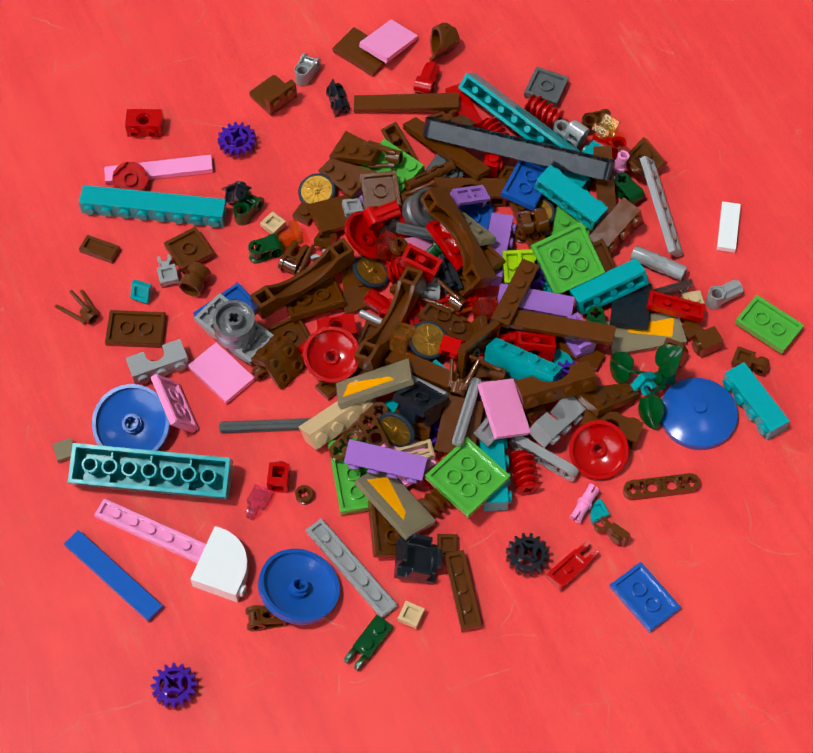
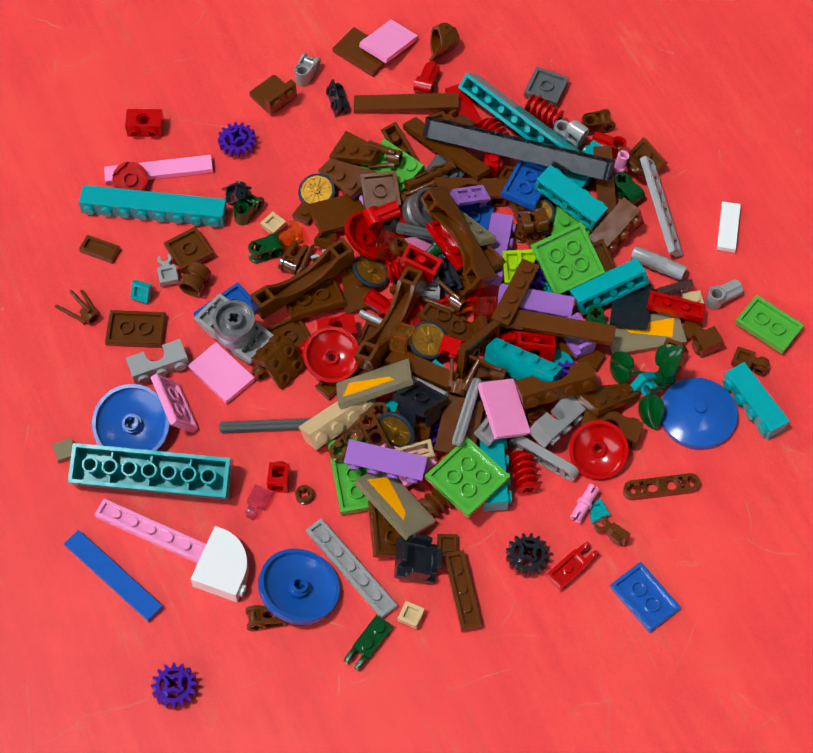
(351, 206): light grey tile -> none
(607, 127): clear yellow bracket -> none

